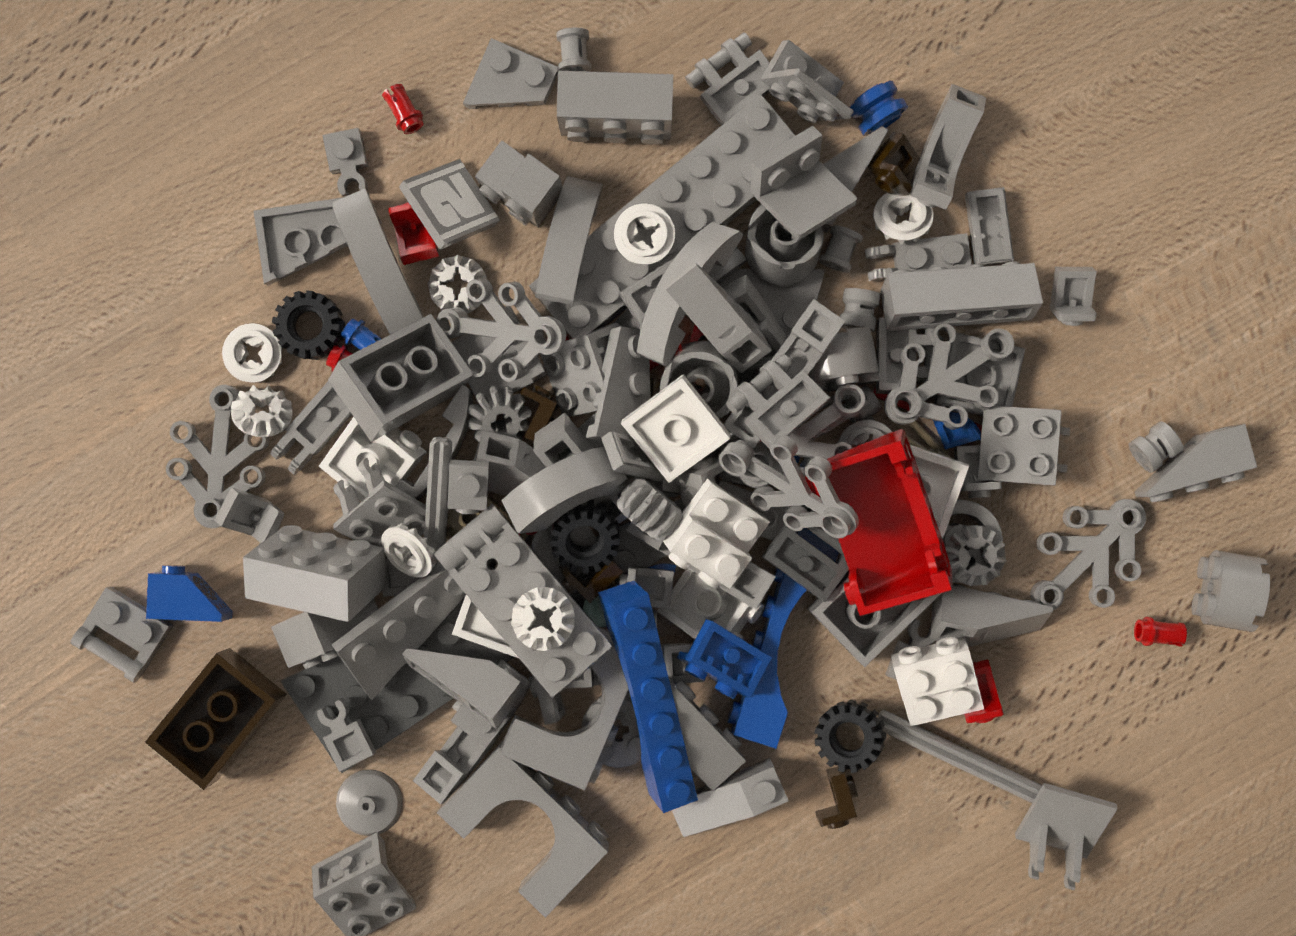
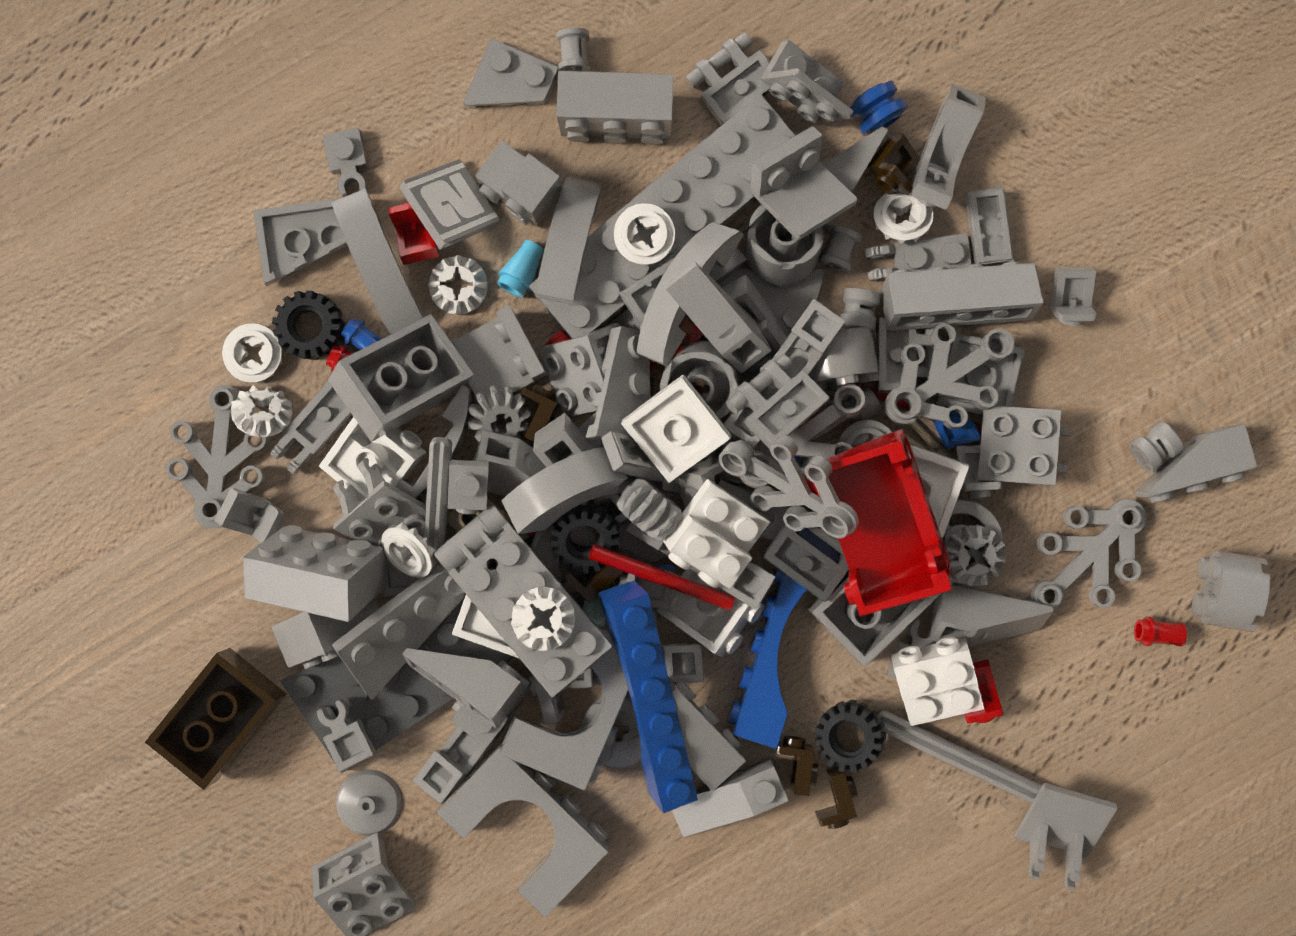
(126, 622): light grey plate -> none
(183, 596): blue slope -> none
(408, 118): red pin -> none
(504, 328): light grey plant -> none
(521, 269): none -> medium azure cone
(661, 577): none -> red bar
(726, 660): blue bracket -> none
(803, 770): none -> dark brown bracket

